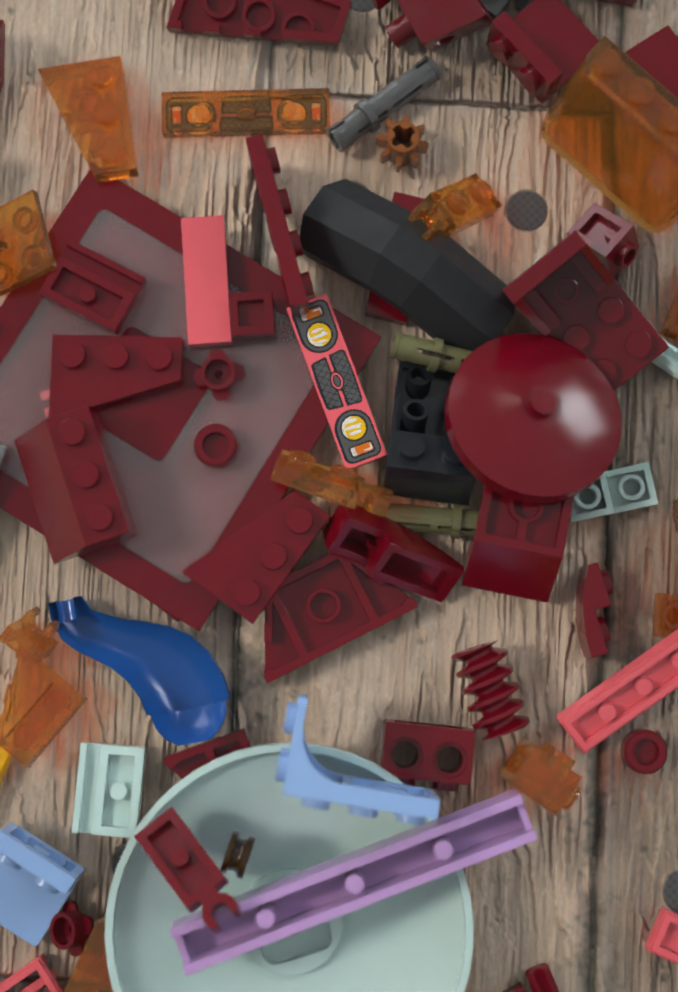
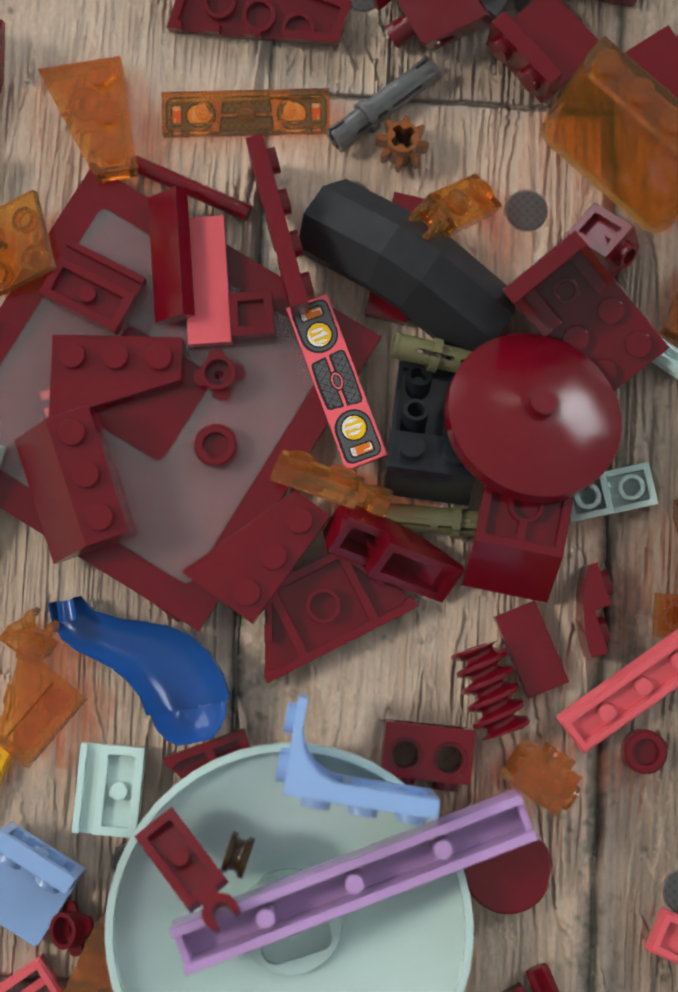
(171, 256): none -> dark red tile
(194, 189): none -> dark red bar
(511, 879): none -> dark red tile
(531, 649): none -> dark red tile

